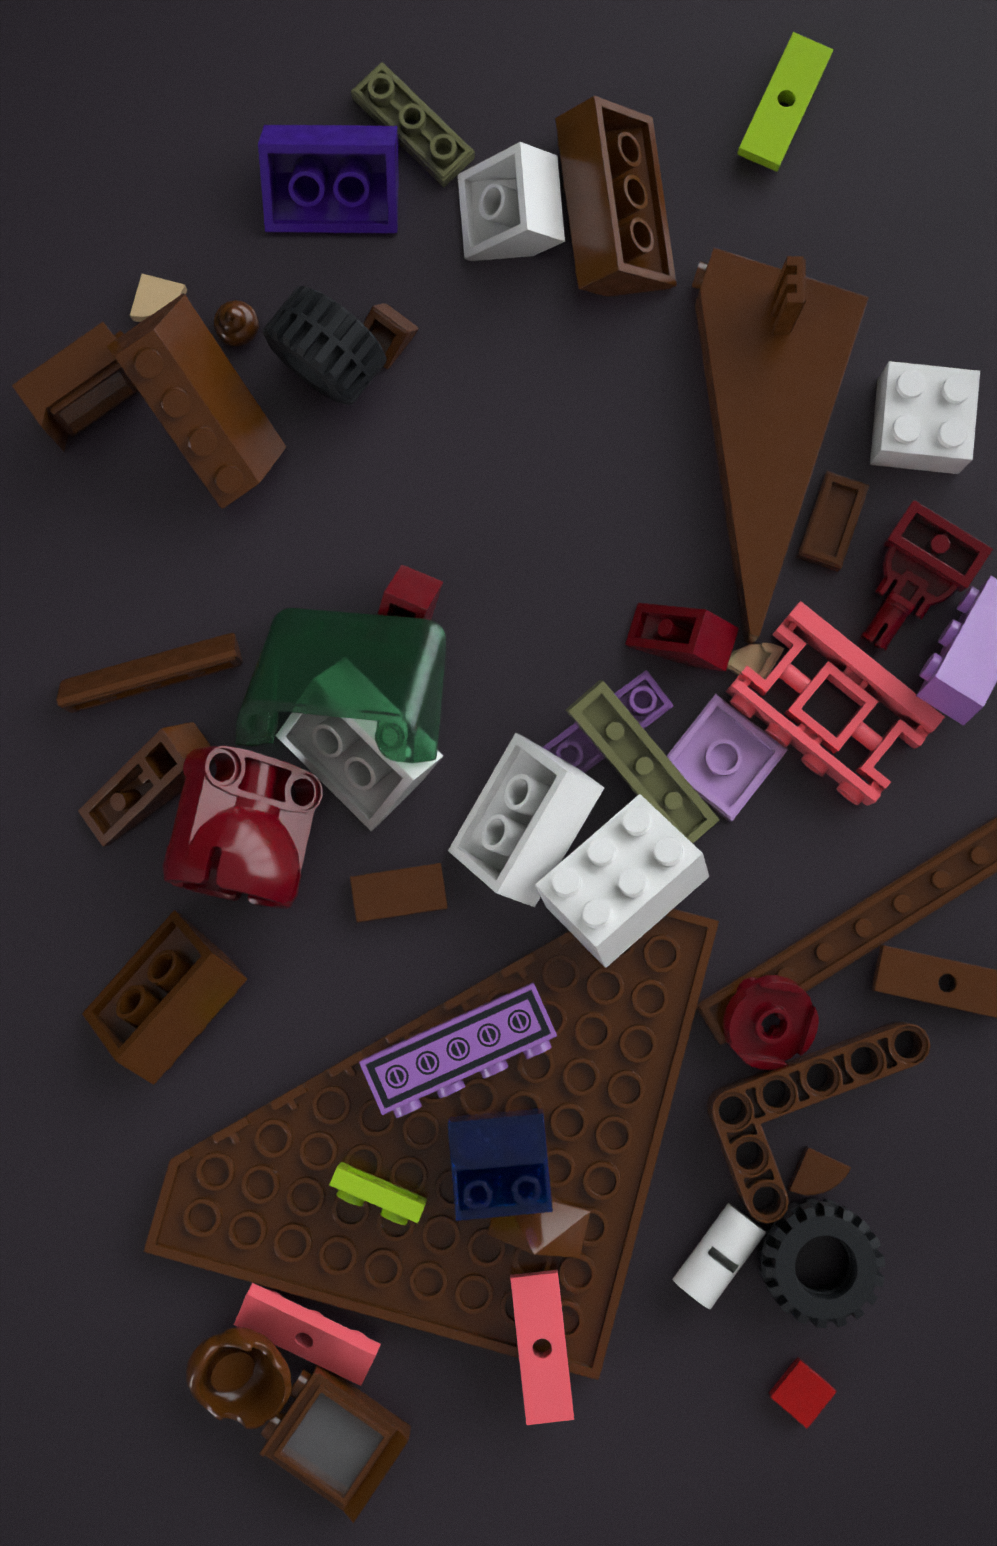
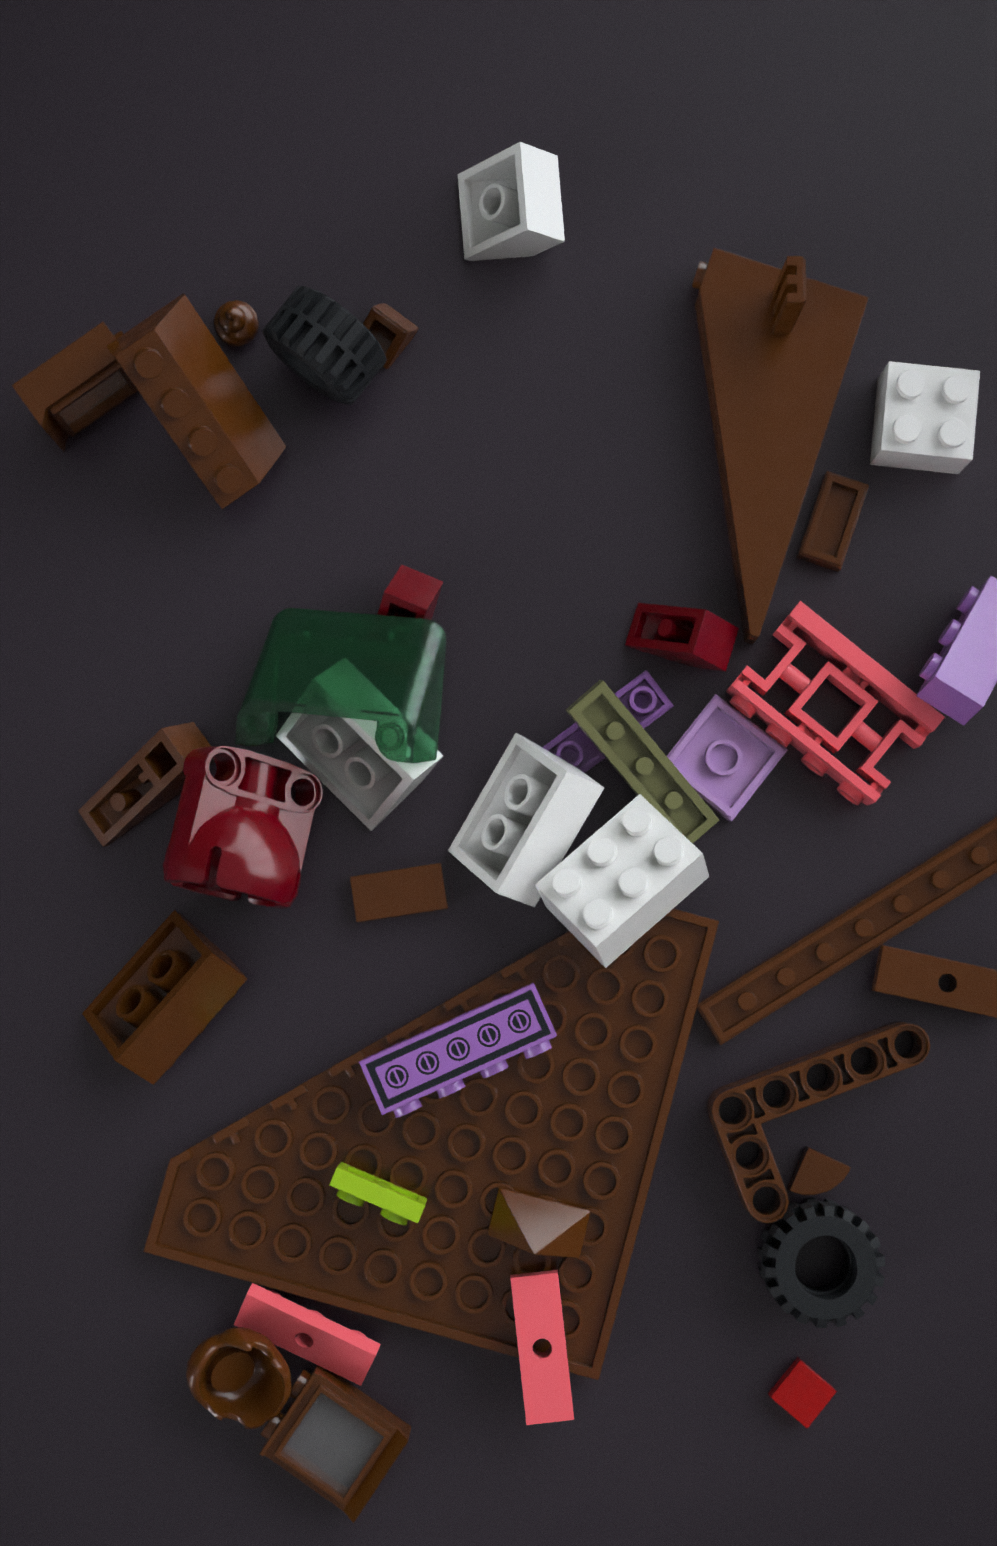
(149, 673): reddish brown slope -> none
(153, 295): tan tile -> none
(329, 178): dark purple slope -> none
(428, 141): olive tile -> none
(499, 1164): clear blue slope -> none
(614, 199): reddish brown slope -> none
(719, 1256): white pin -> none
(754, 1002): dark red plate -> none
(758, 656): tan tile -> none
(793, 84): lime tile -> none
(926, 562): dark red brick -> none

